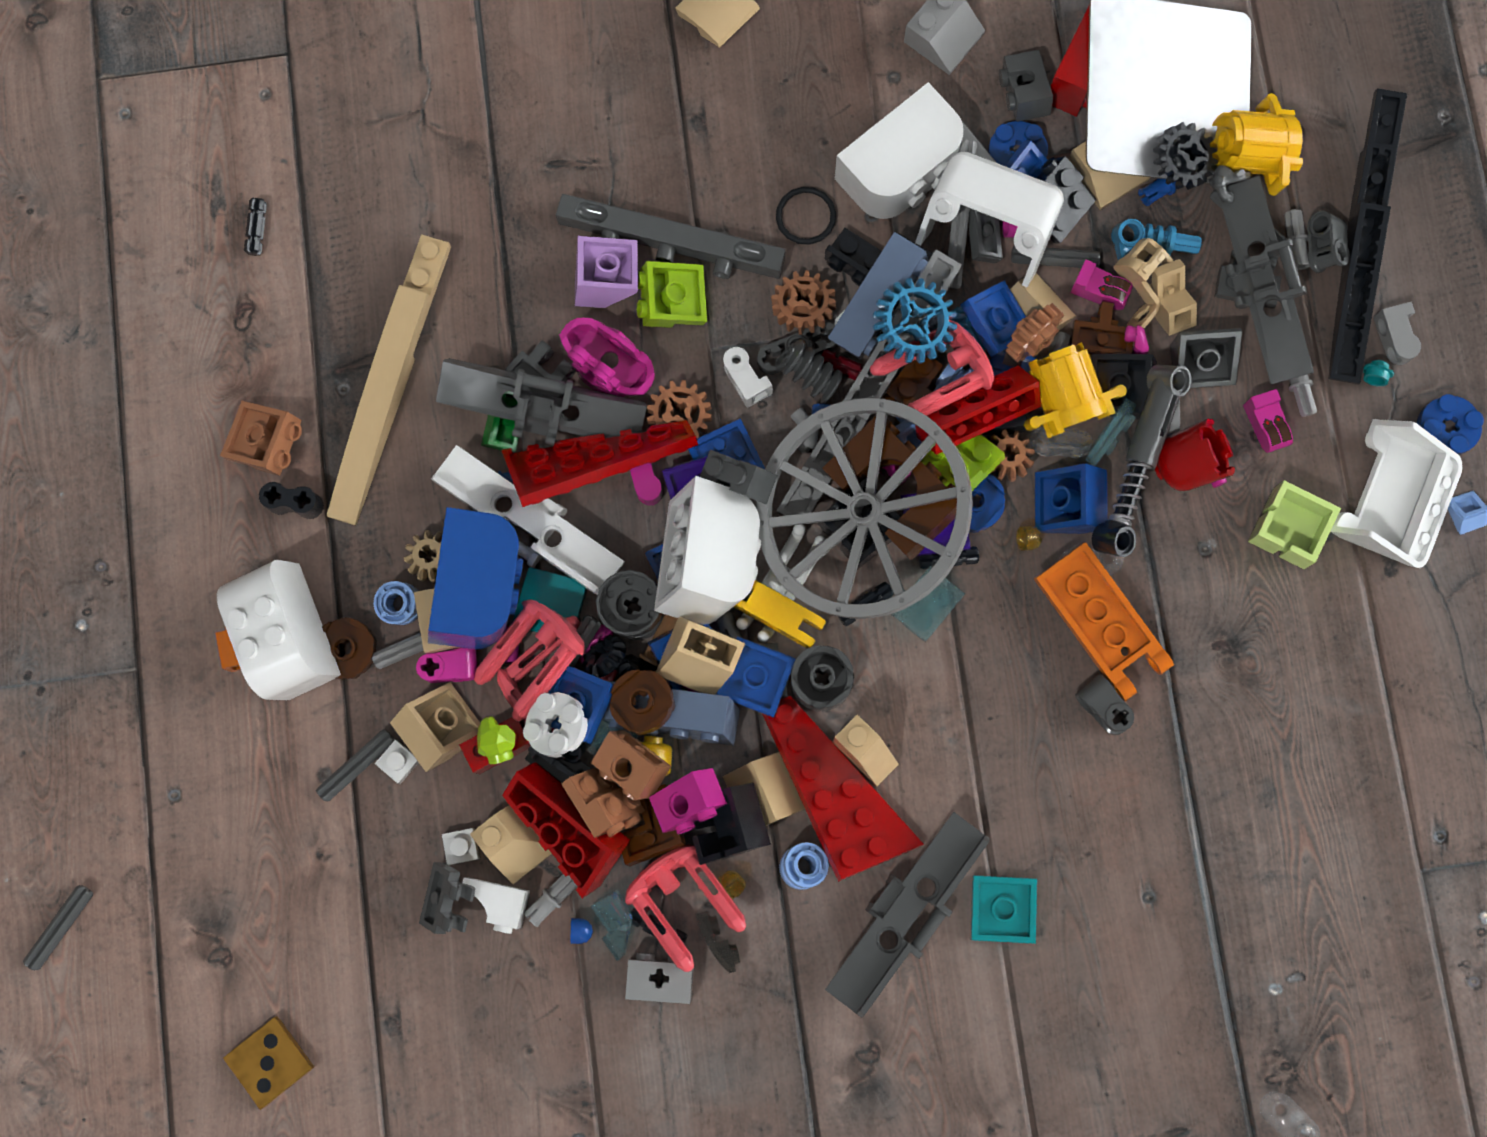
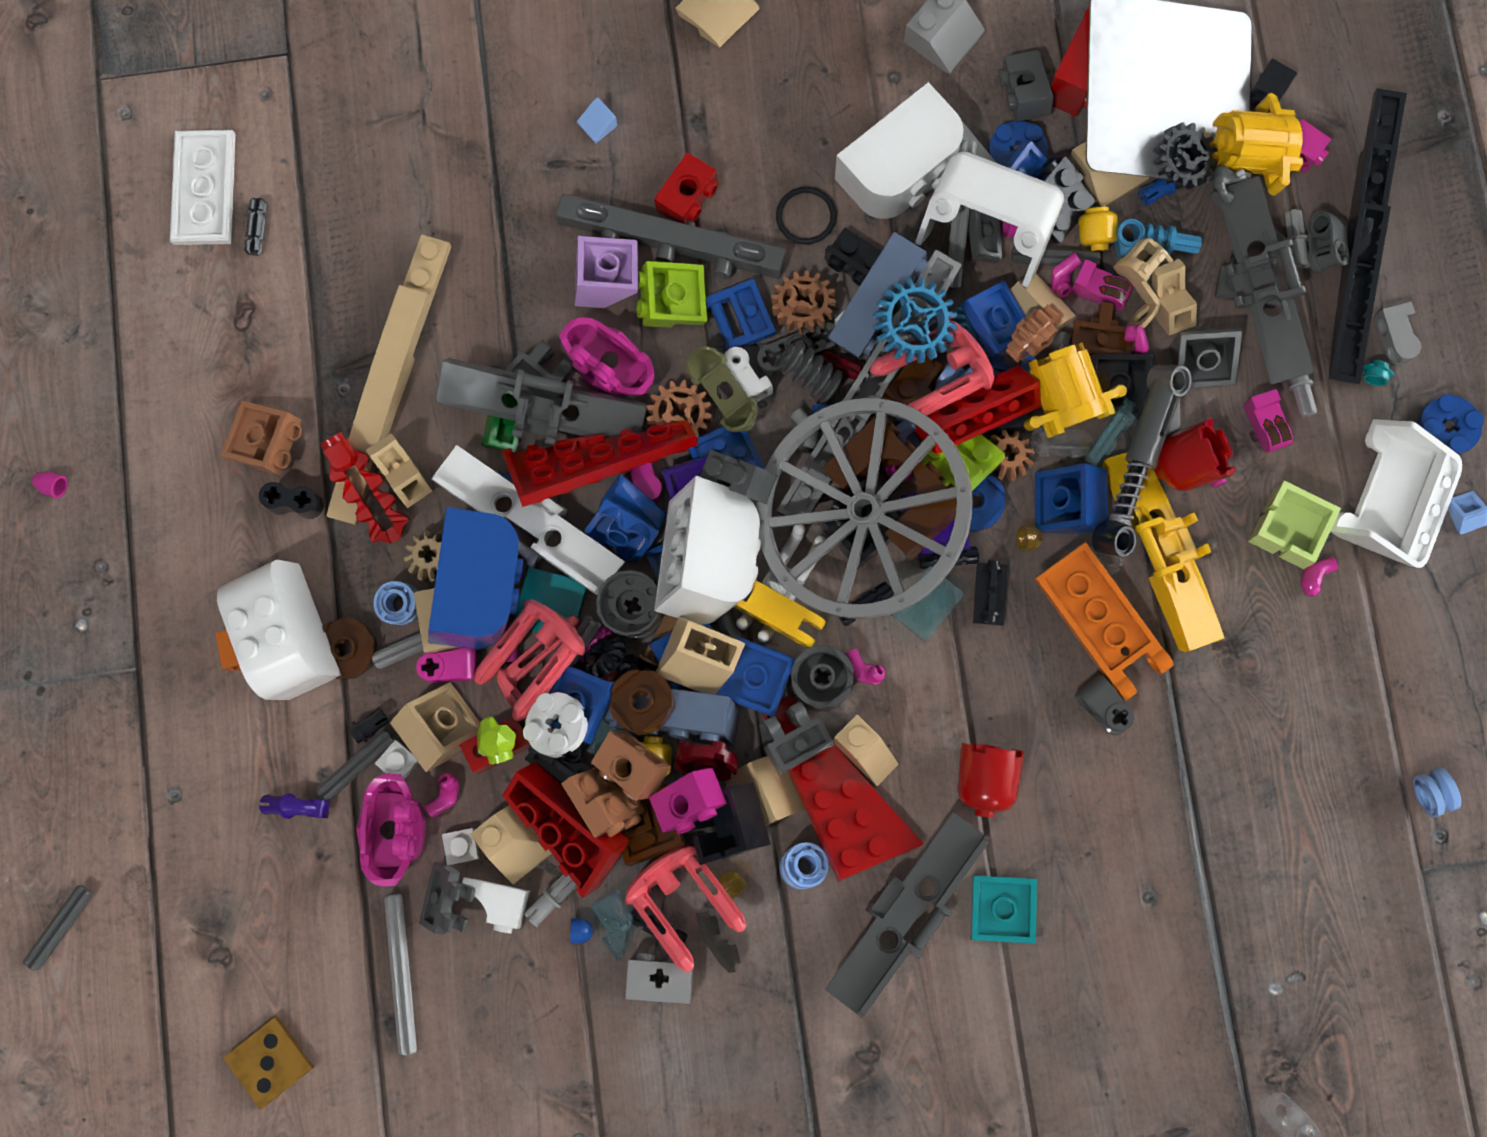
(50, 484): none -> dark pink hose
(202, 187): none -> white tile
(290, 806): none -> dark purple piece
(342, 457): none -> red sword
(368, 725): none -> black pin
(389, 800): none -> dark pink piece
(399, 470): none -> tan brick
(400, 974): none -> light grey axle
(447, 795): none -> dark pink arm
(597, 120): none -> light blue slope
(626, 520): none -> blue piece
(688, 174): none -> red brick
(699, 757): none -> dark red plate
(709, 367): none -> olive piece
(749, 312): none -> blue plate
(798, 745): none -> dark grey plate
(865, 672): none -> dark pink arm
(989, 777): none -> red cylinder
(990, 593): none -> black hinge
(1062, 275): none -> dark pink arm
(1098, 228): none -> yellow head
(1170, 550): none -> yellow piece
(1274, 79): none -> black brick
(1313, 146): none -> dark pink brick
(1313, 575): none -> dark pink arm
(1437, 792): none -> light blue wheel

